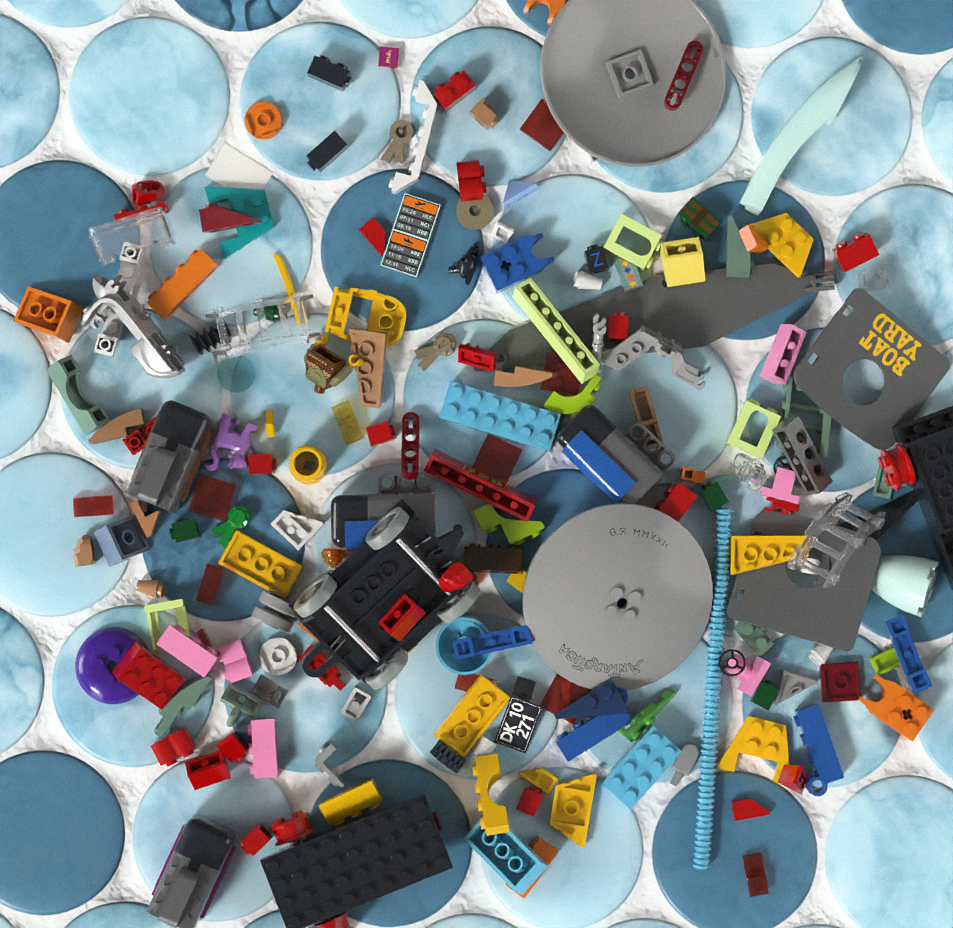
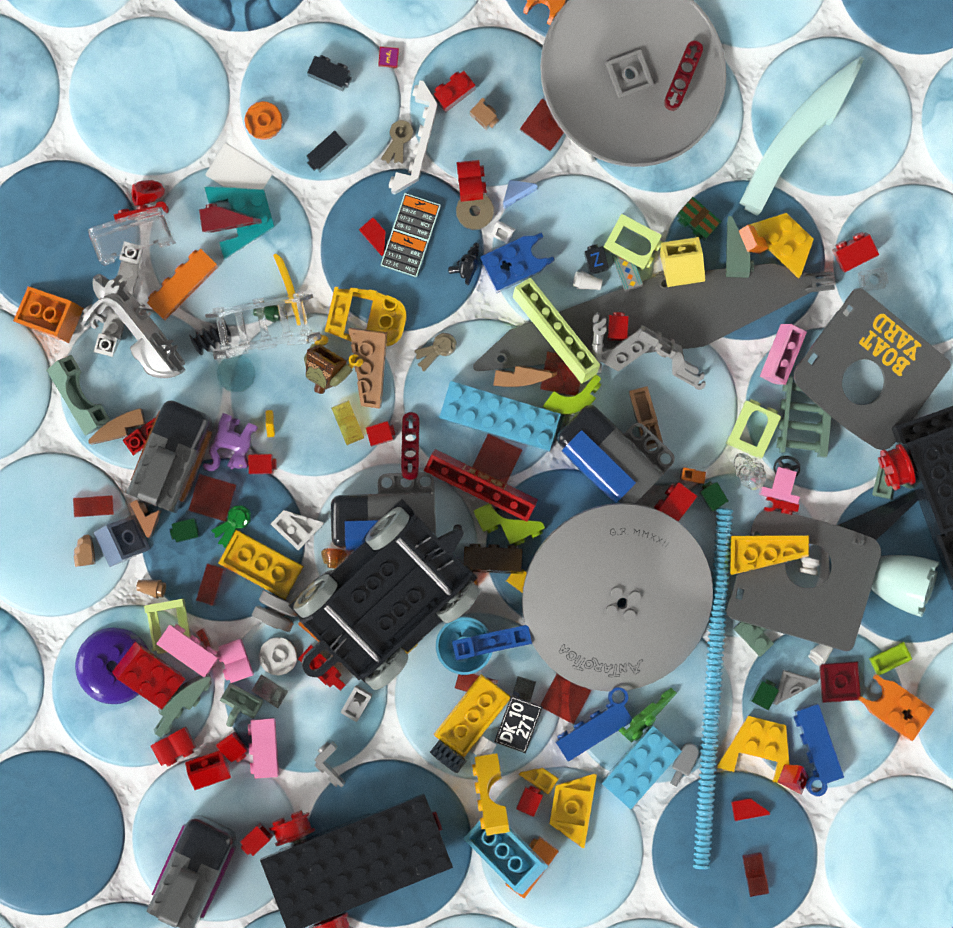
(297, 464): yellow piece -> none
(351, 802): yellow slope -> none
(402, 617): red brick -> none
(455, 578): red rock -> none
(477, 357): red plate -> none
(601, 701): dark blue wing -> none
(749, 673): bright pink piece -> none
(802, 455): dark grey brick -> none
(822, 523): clear fence -> none
(907, 654): blue slope -> none

